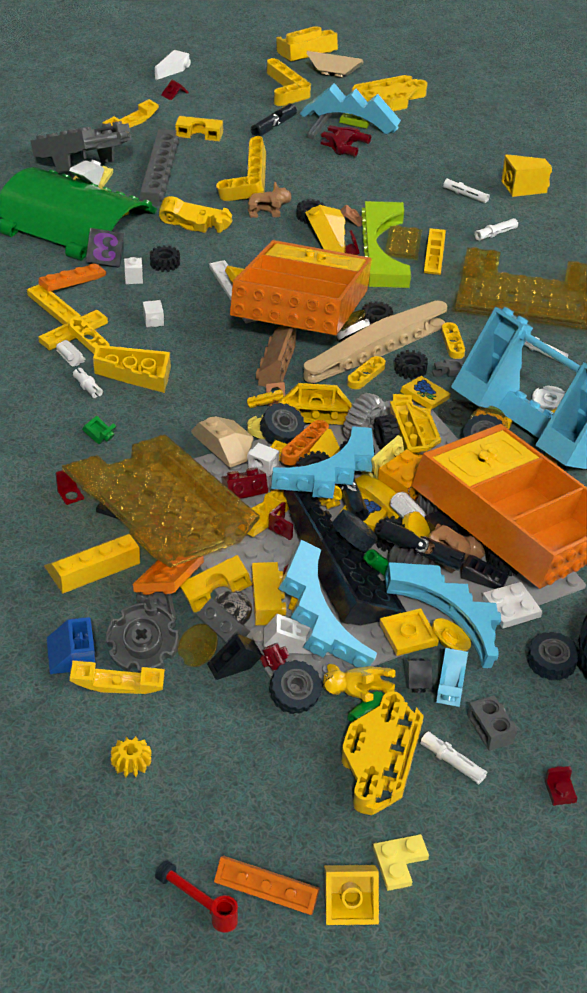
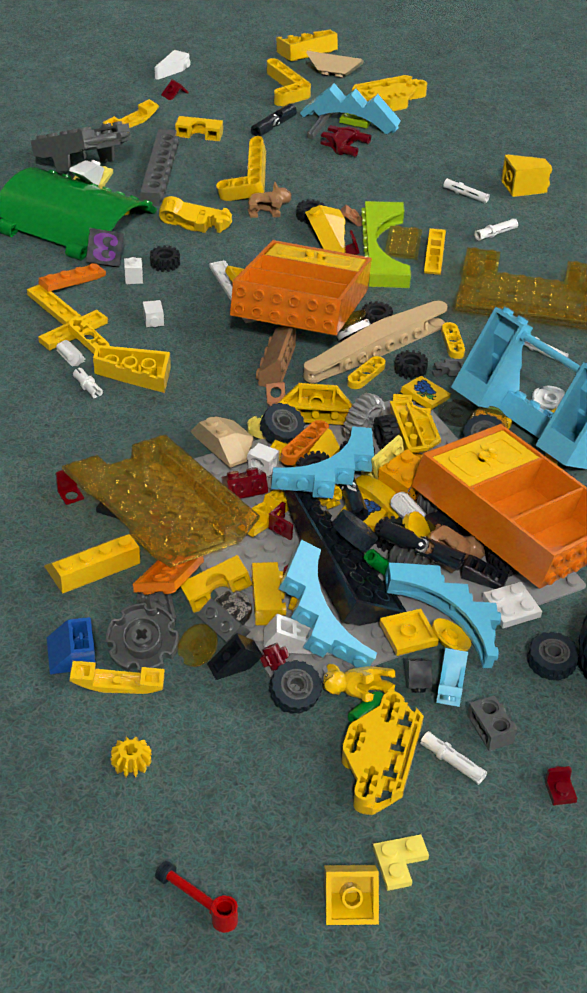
(98, 430): green bracket -> none
(265, 398): yellow axle -> none
(267, 885): orange plate -> none
(303, 35): yellow beam -> none

